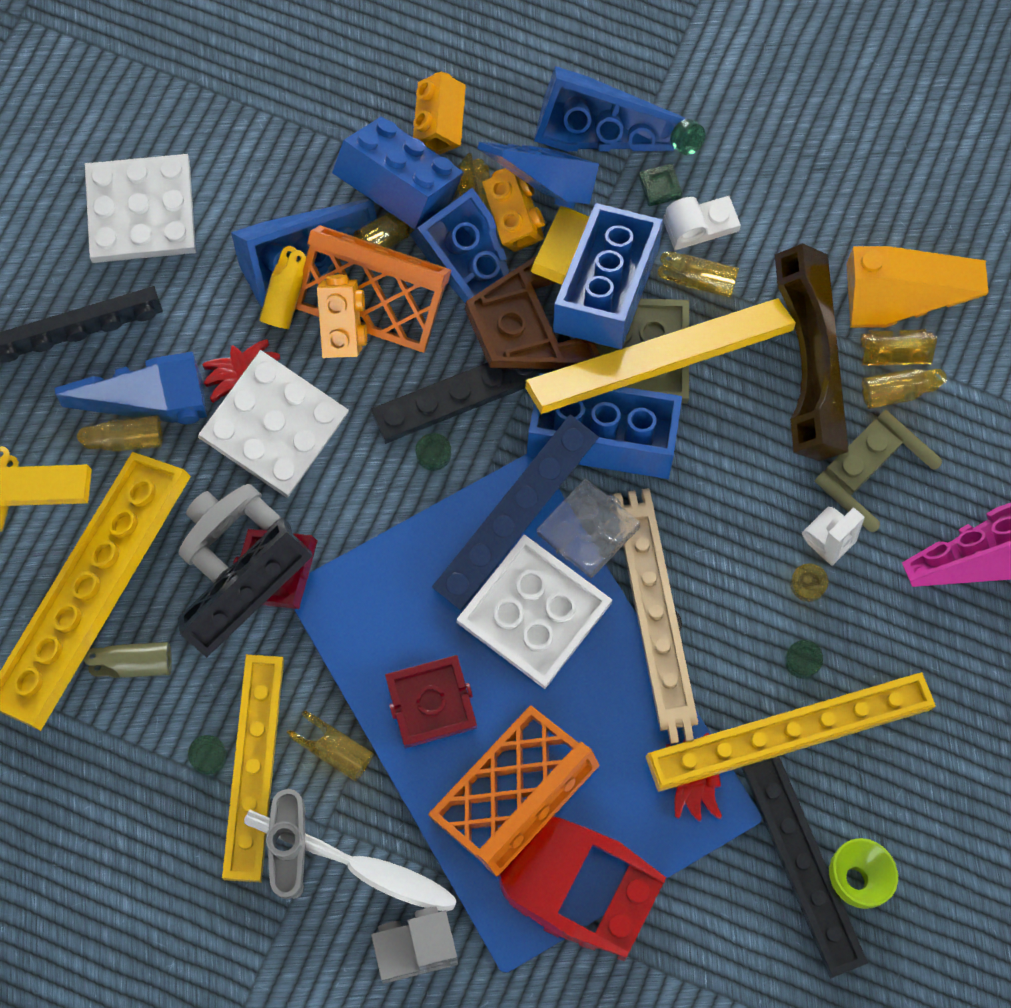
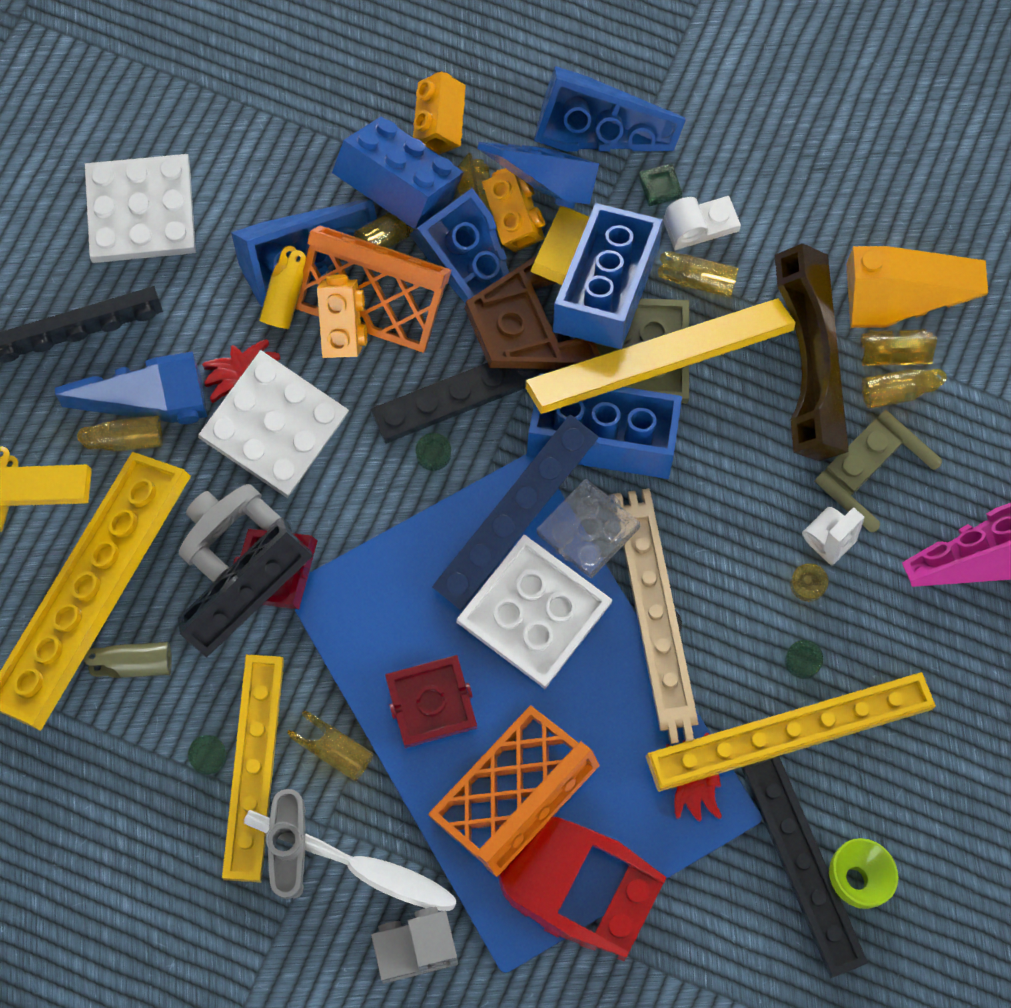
(687, 136): clear green tile -> none

